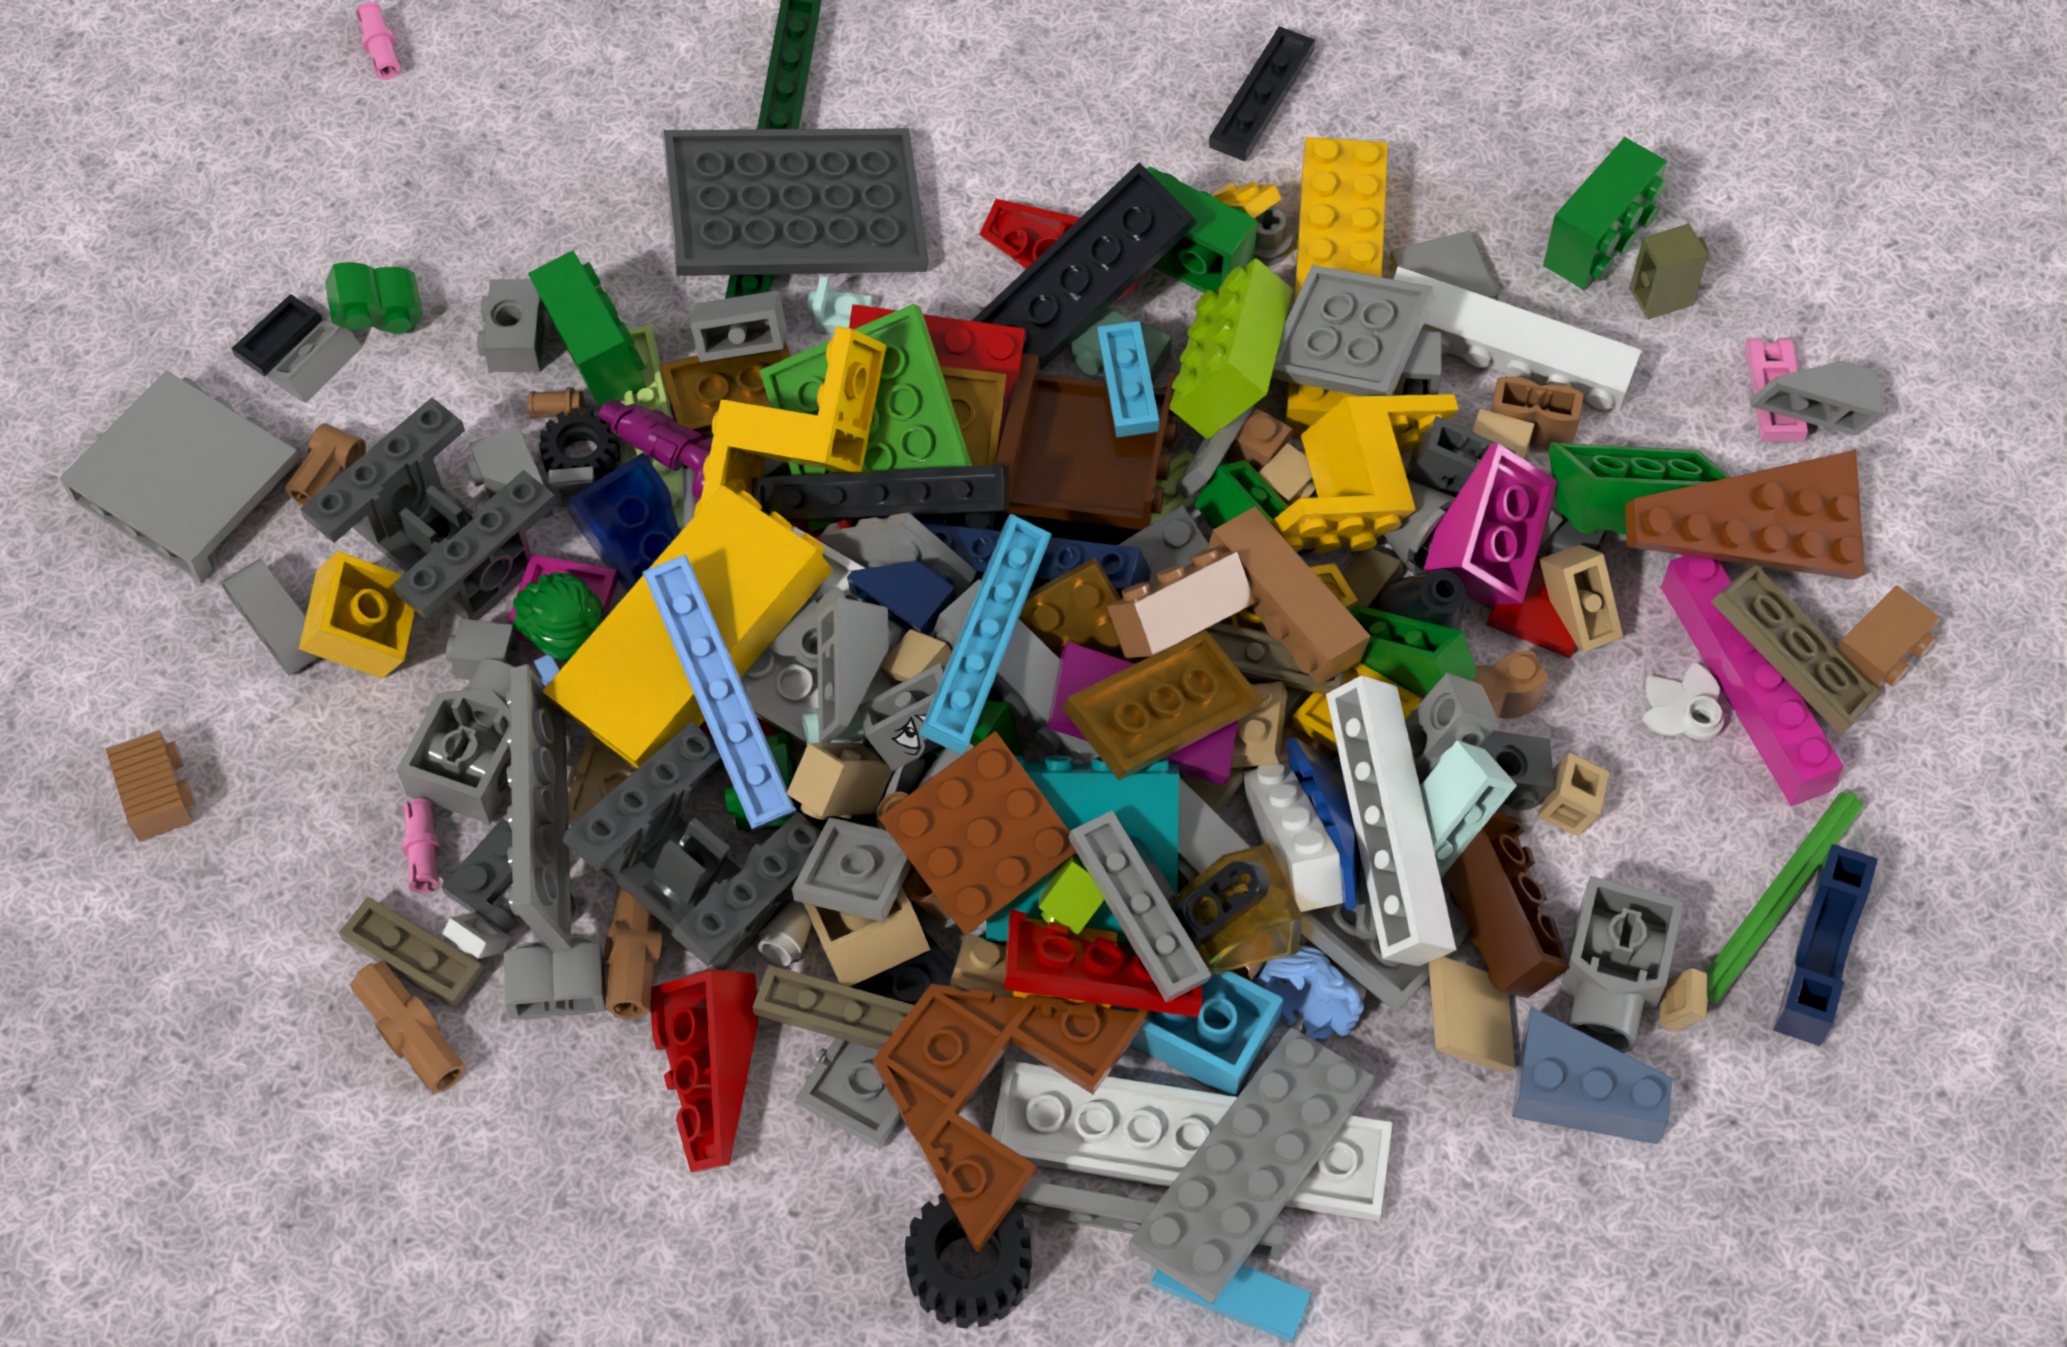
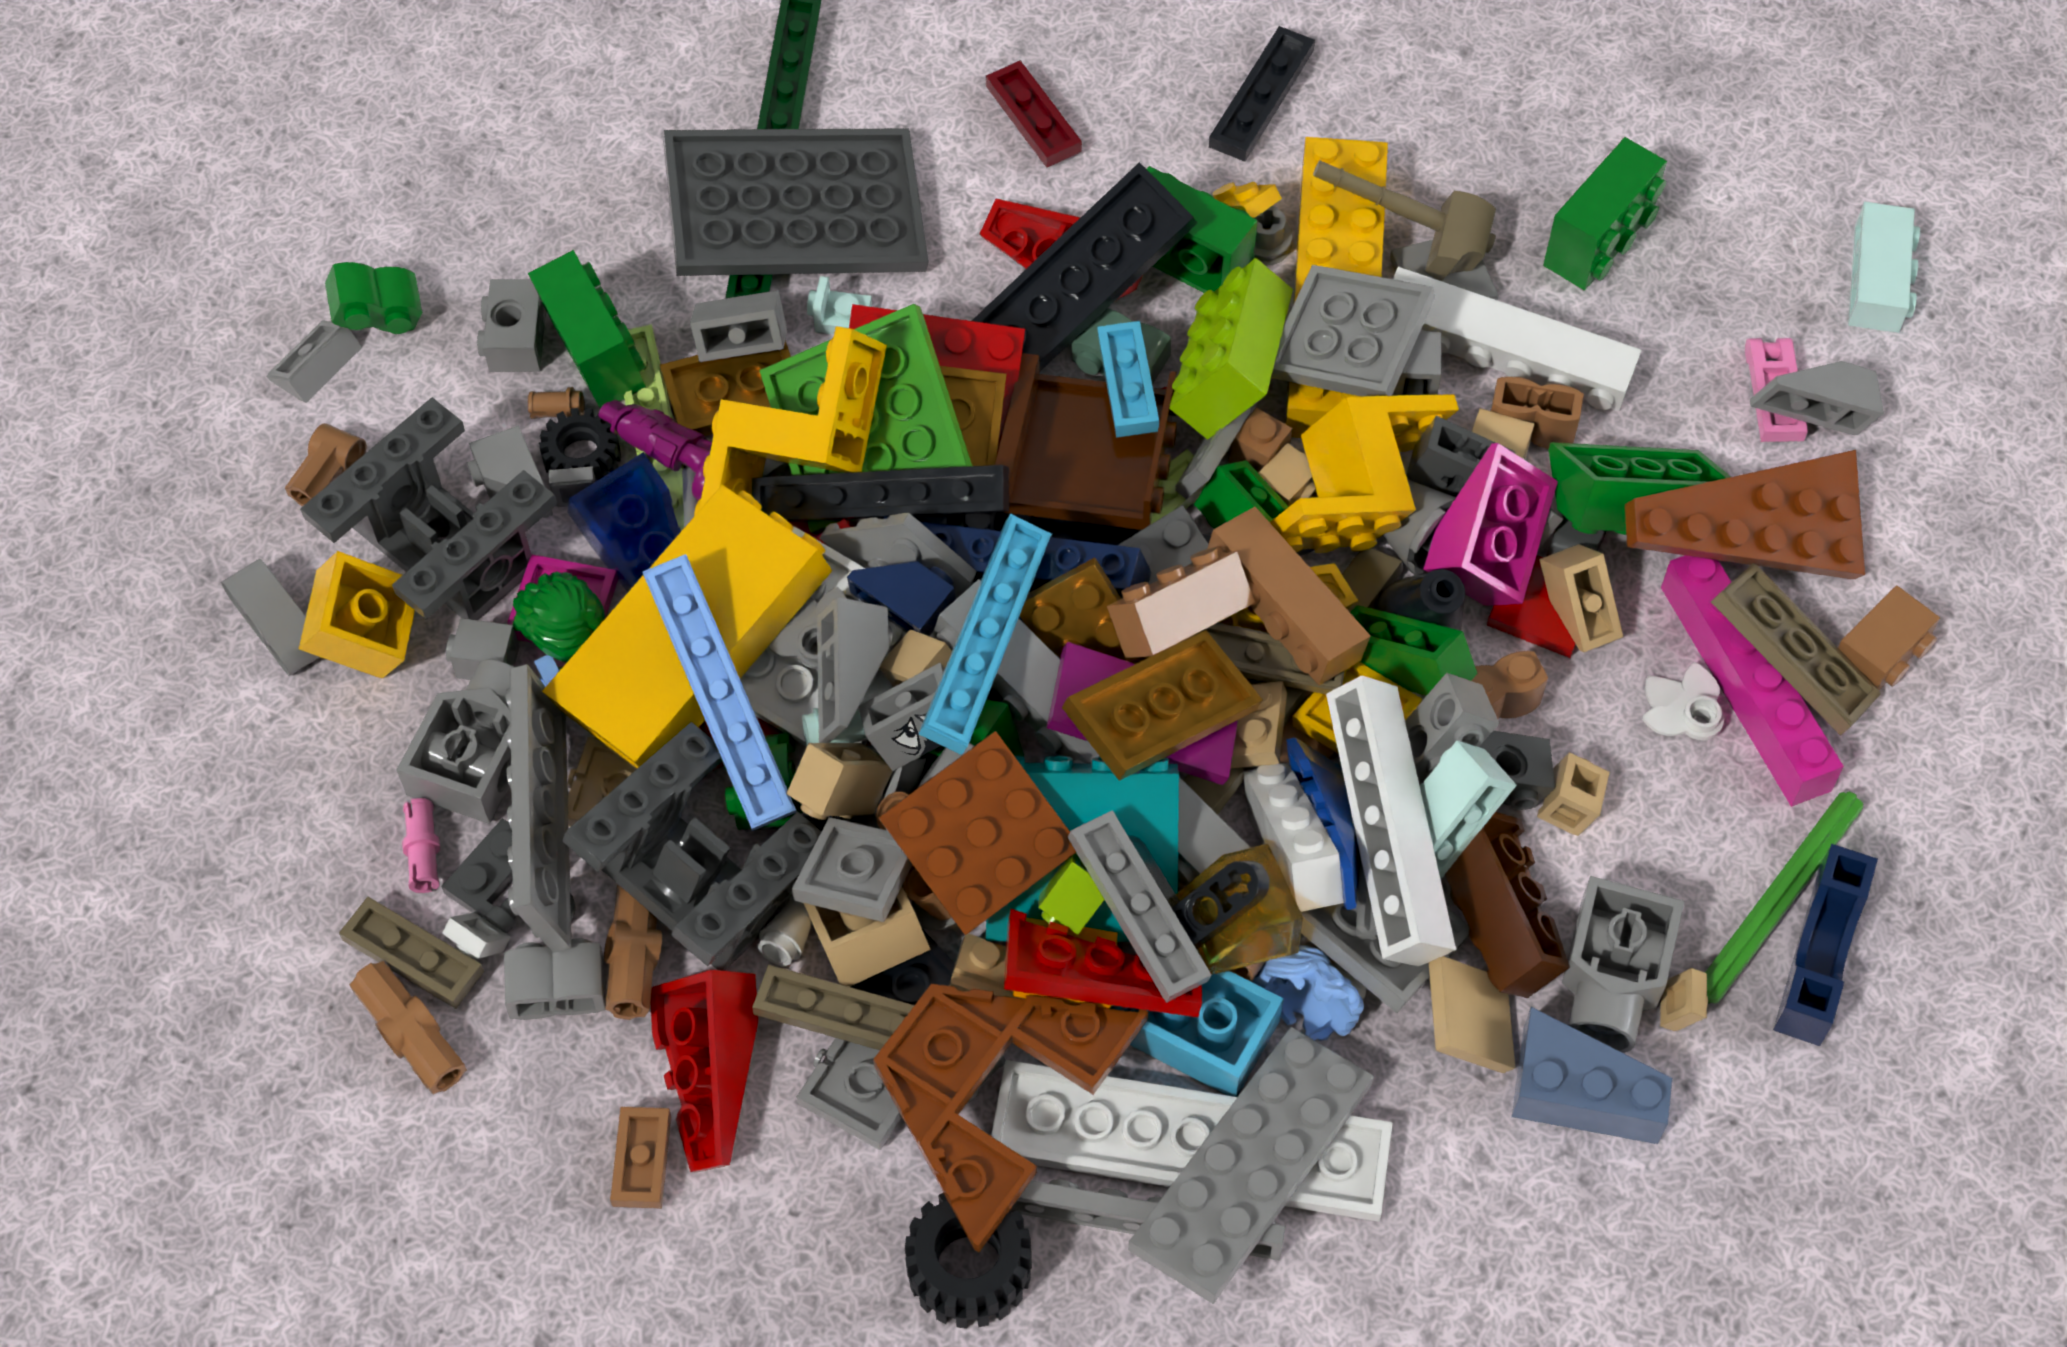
(150, 784): medium nougat brick -> none
(179, 472): light grey panel -> none
(276, 335): black tile -> none
(378, 40): bright pink pin -> none
(640, 1157): none -> medium nougat plate
(1033, 113): none -> dark red plate
(1250, 1299): medium azure tile -> none
(1460, 227): none -> dark tan piece
(1668, 271): olive brick -> none
(1883, 267): none -> light aqua brick

